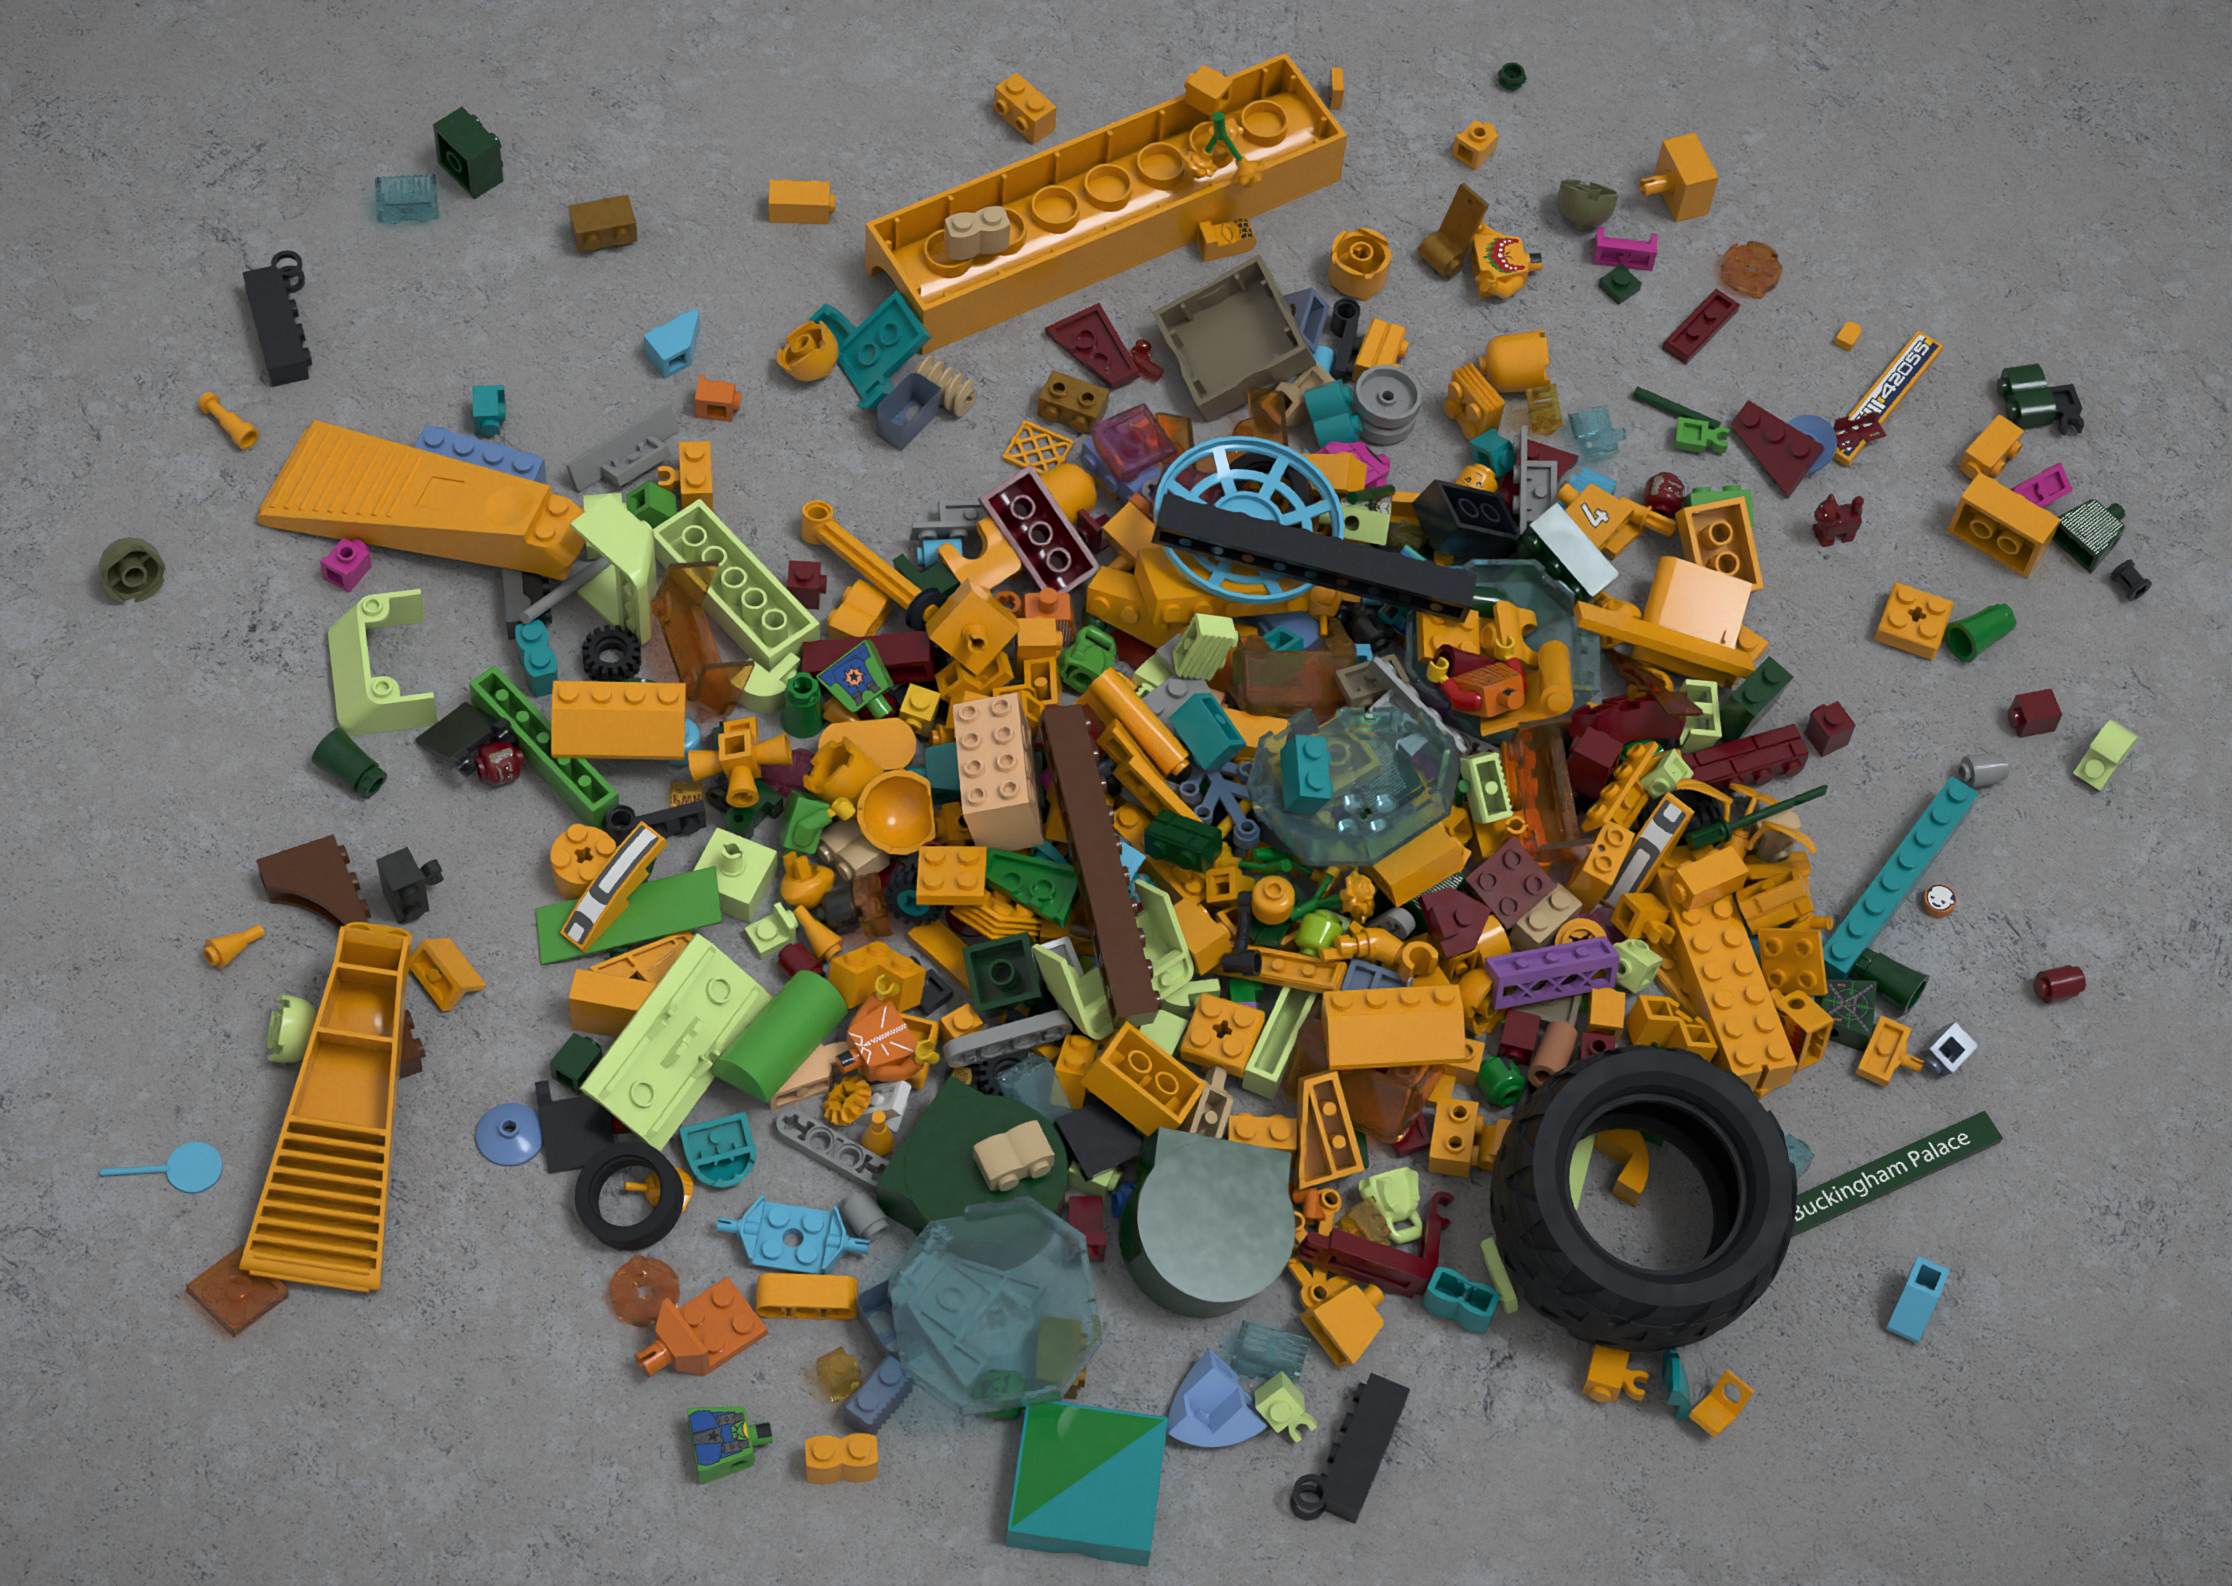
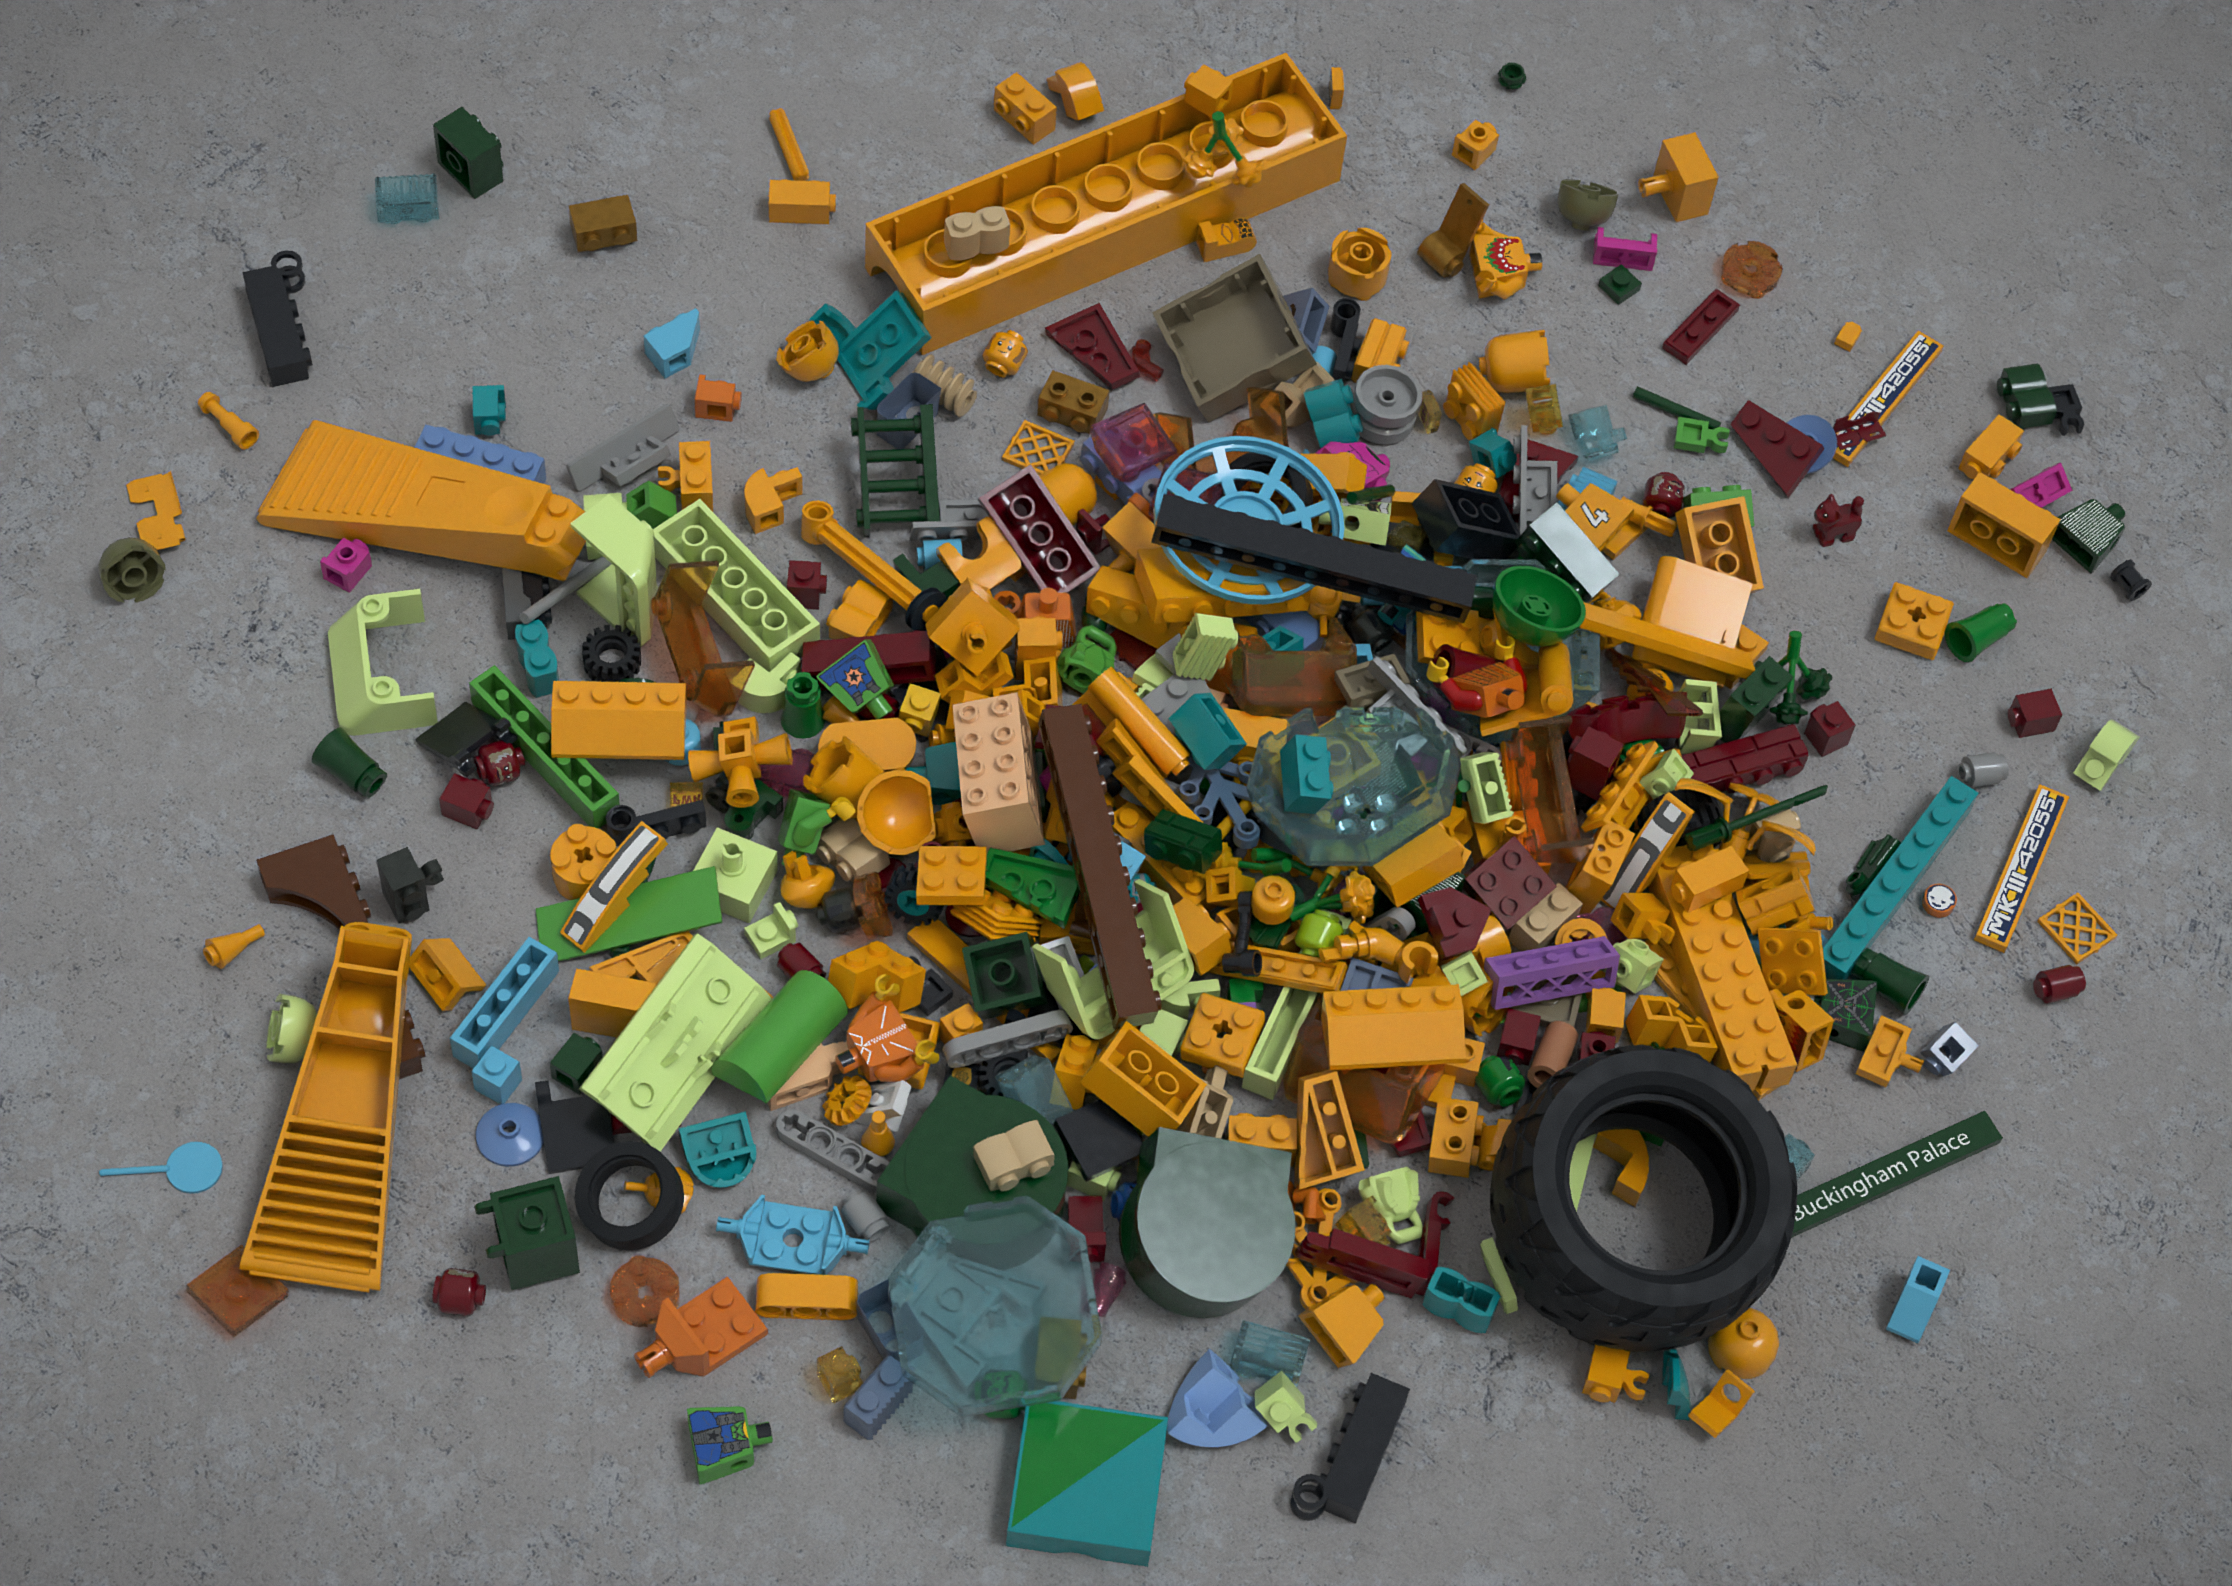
(158, 529): none -> light orange piece
(458, 1292): none -> dark red head
(466, 801): none -> dark red brick
(496, 1075): none -> medium azure brick
(505, 1002): none -> medium azure brick
(532, 1232): none -> dark green container
(766, 494): none -> light orange brick
(789, 145): none -> light orange axle
(823, 940): light orange cone -> none
(847, 1458): light orange brick -> none
(922, 454): none -> dark green fence
(1005, 353): none -> light orange head
(1077, 90): none -> light orange brick
(1108, 1284): none -> clear pink cone
(1429, 412): none -> clear yellow tile
(1465, 972): none -> yellowish green tile
(1536, 606): none -> green piece
(1745, 1345): none -> light orange cylinder
(1811, 685): none -> dark green plant
(1871, 864): none -> dark green piece
(2021, 868): none -> tile
(2092, 914): none -> light orange window

